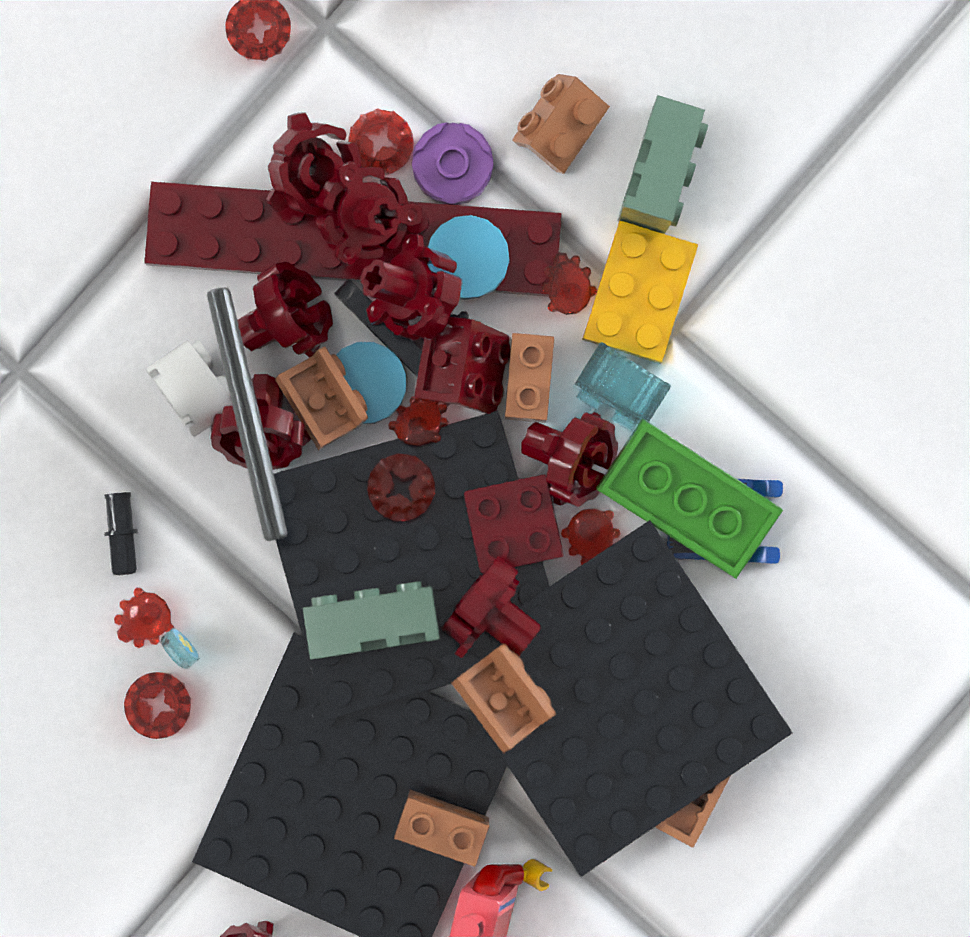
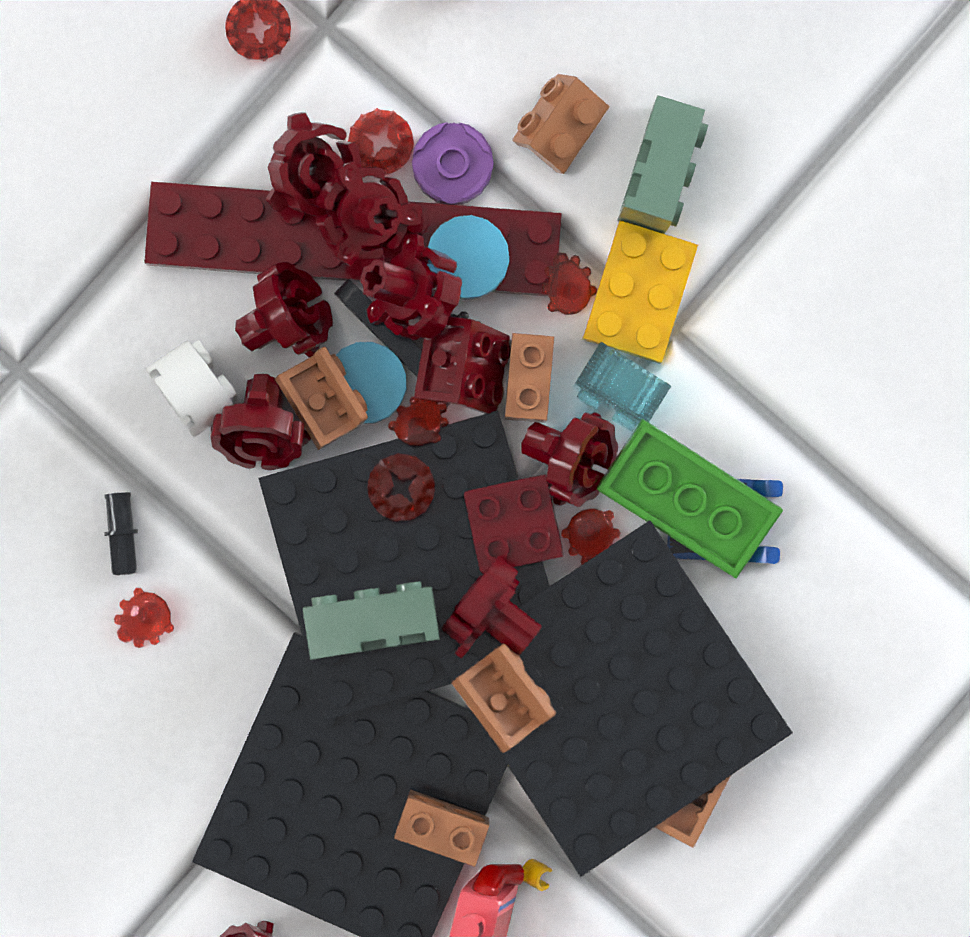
(140, 712): clear red gear -> none
(179, 648): clear light blue tile -> none
(247, 414): dark grey axle -> none

